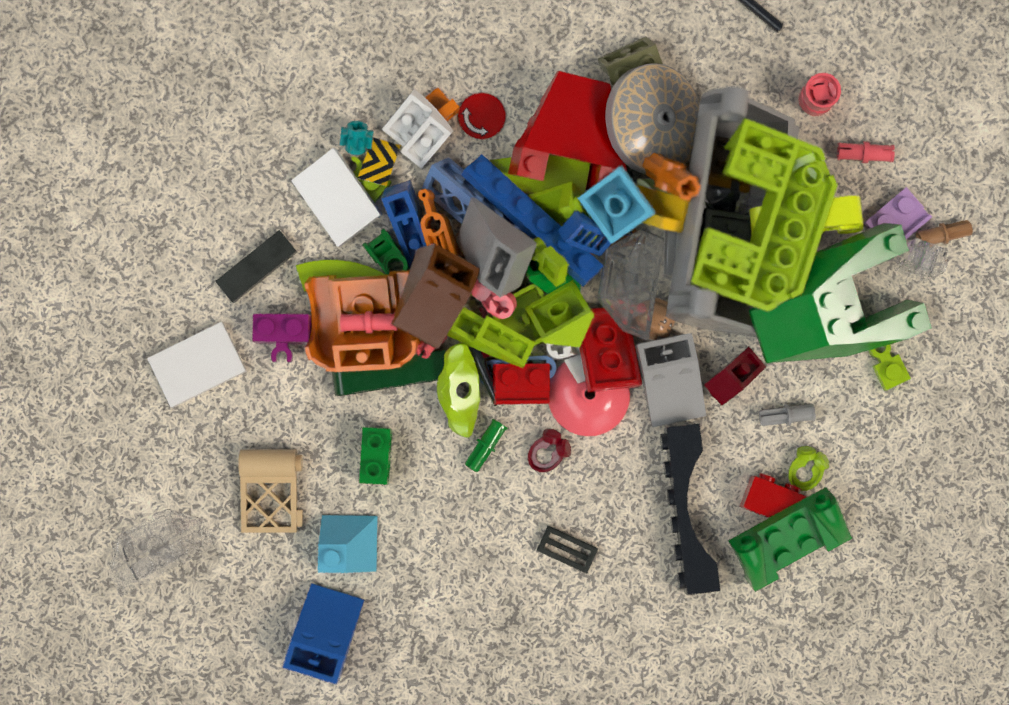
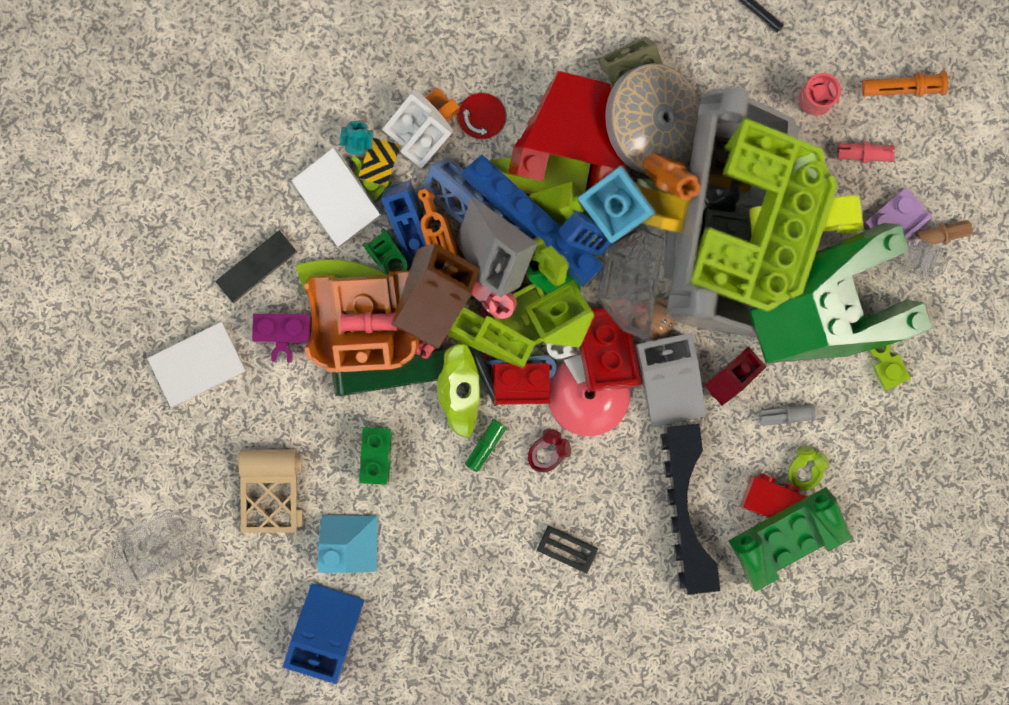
(918, 84): none -> orange pin

